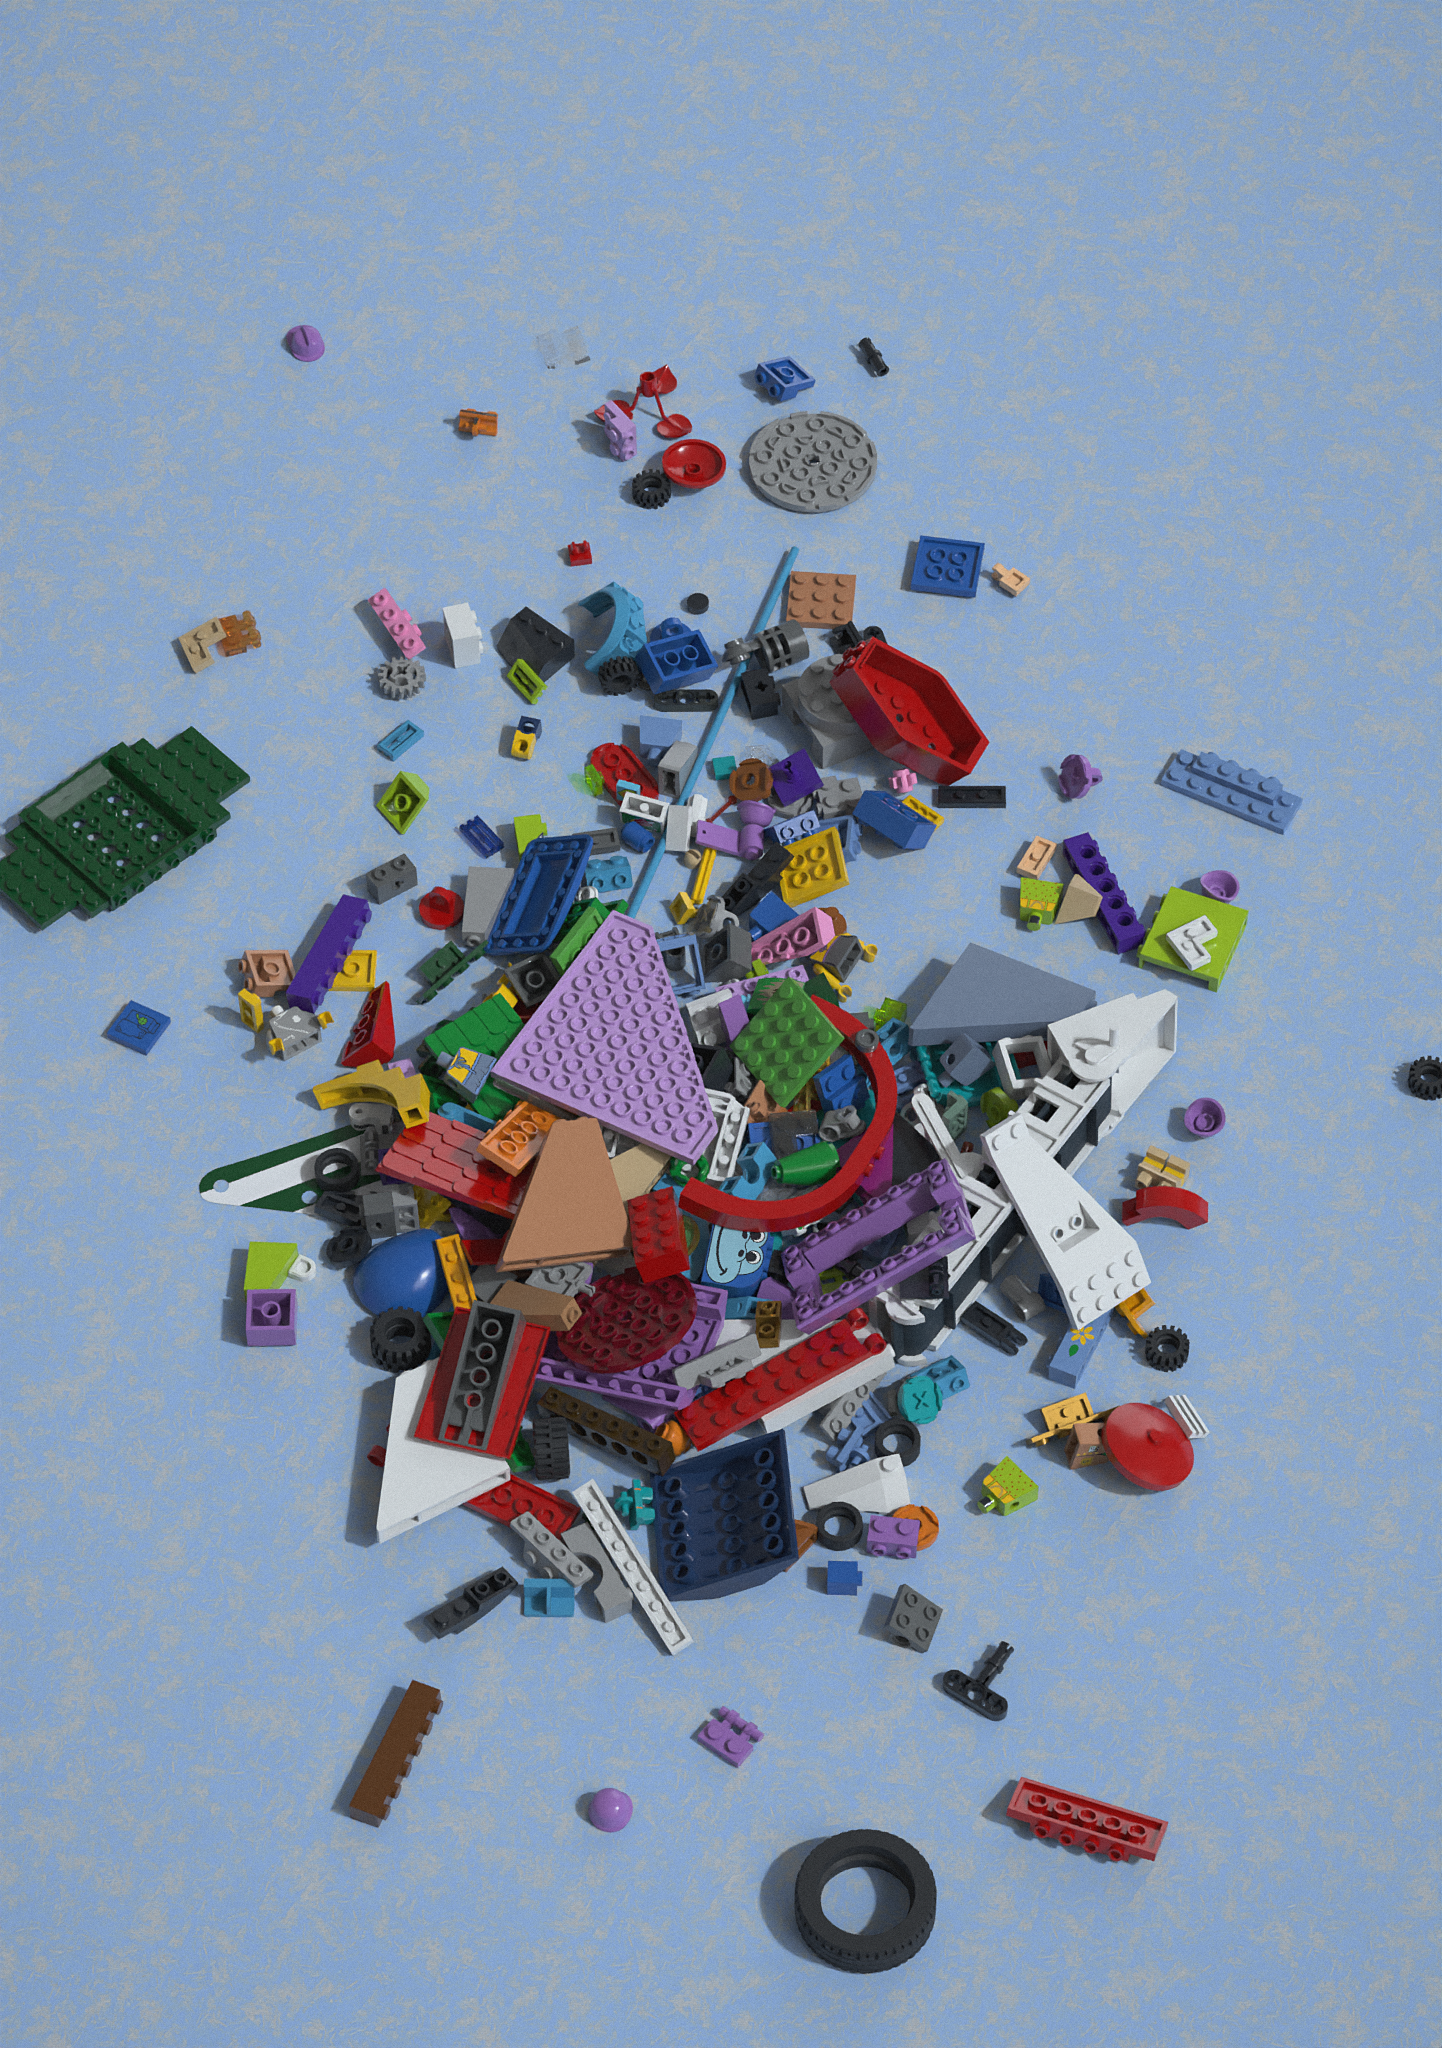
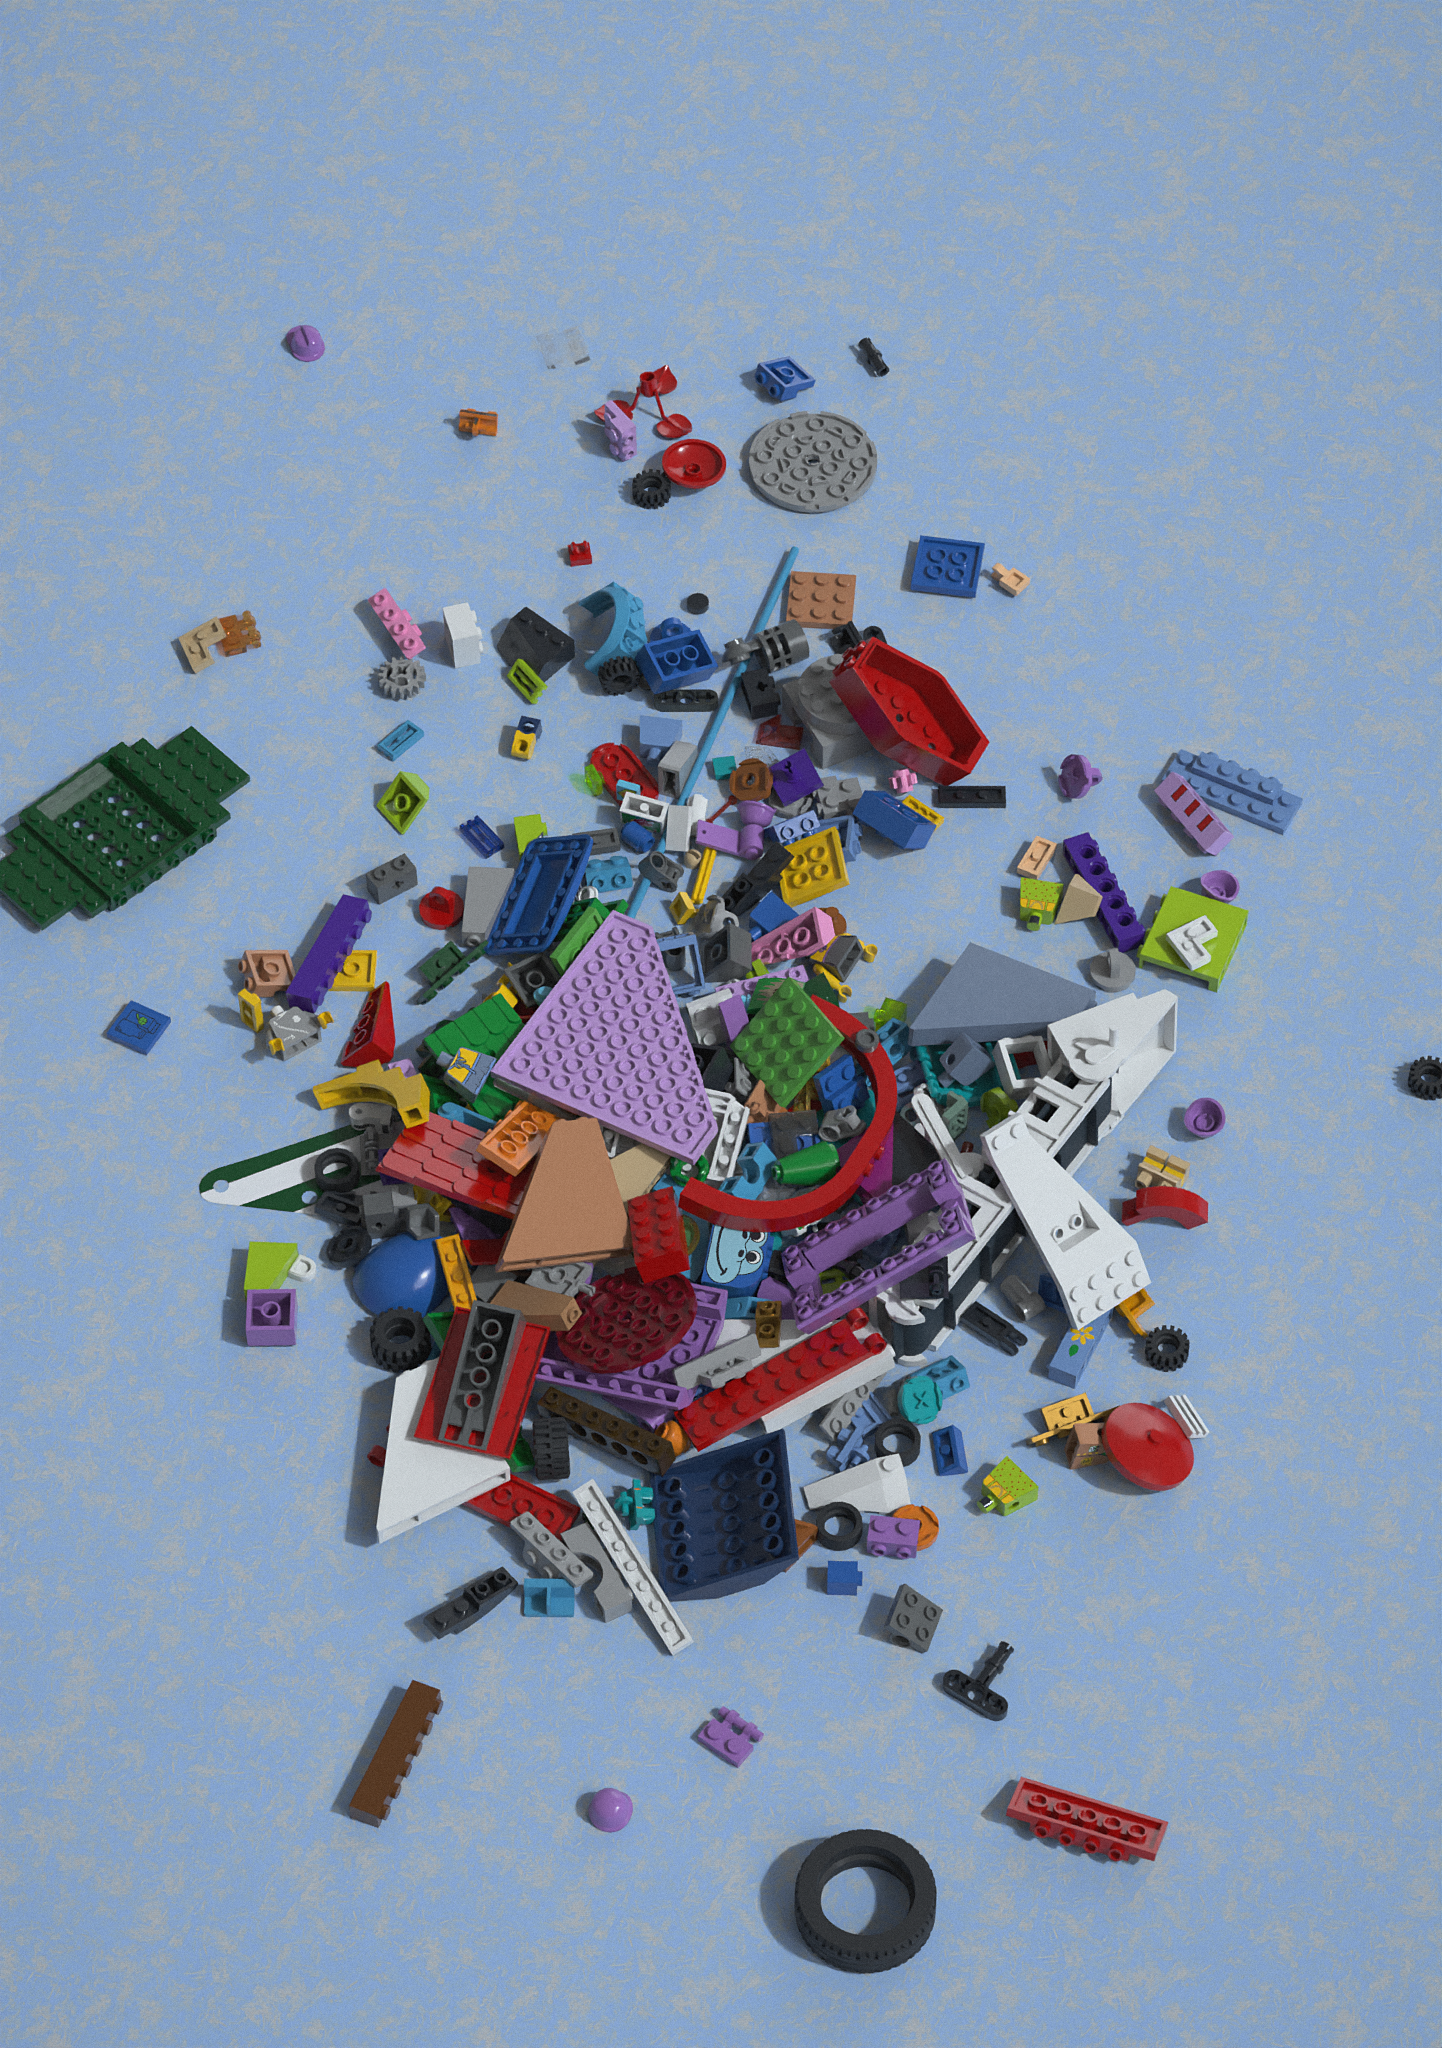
(422, 1221): none -> dark grey panel
(541, 993): none -> medium azure plate
(661, 870): none -> dark grey piece
(778, 735): none -> clear red slope
(949, 1451): none -> blue slope
(1112, 970): none -> light grey tile
(1193, 813): none -> lavender brick

